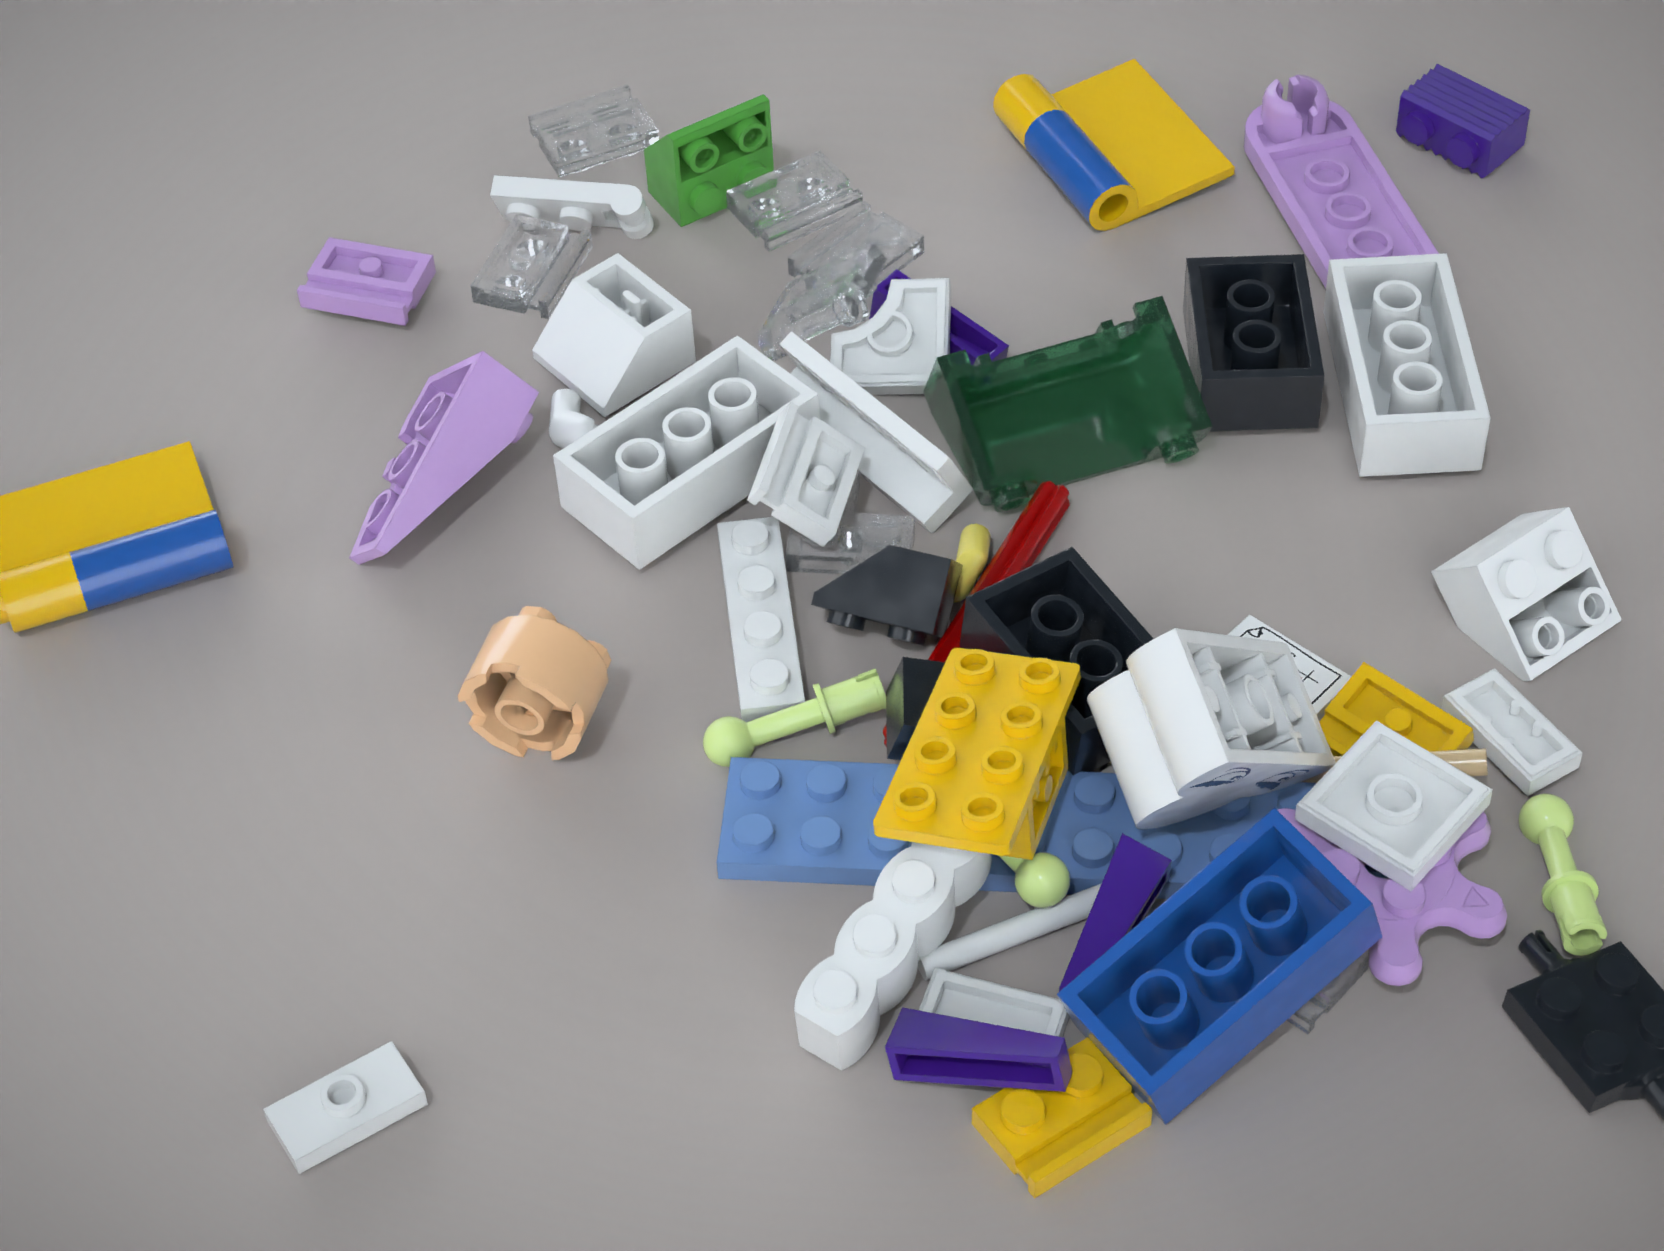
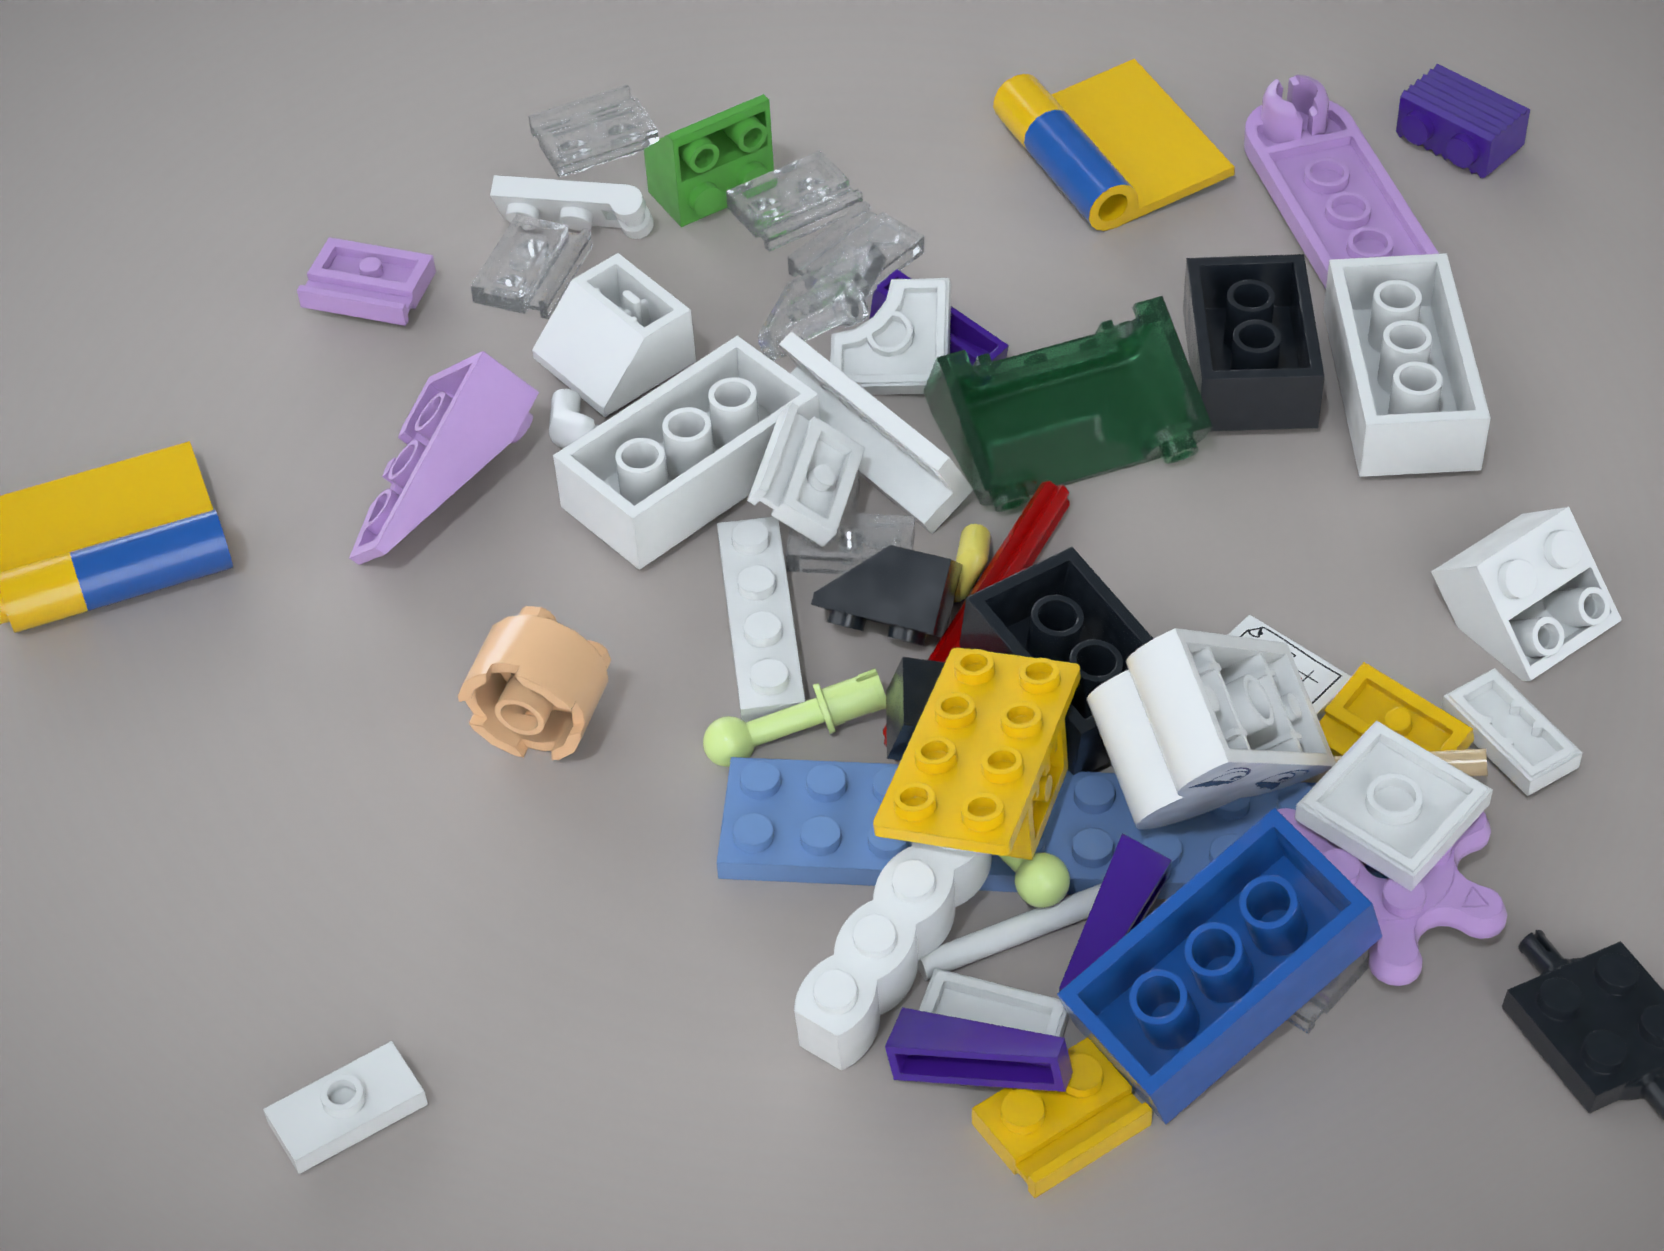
(1568, 892): yellowish green pin -> none

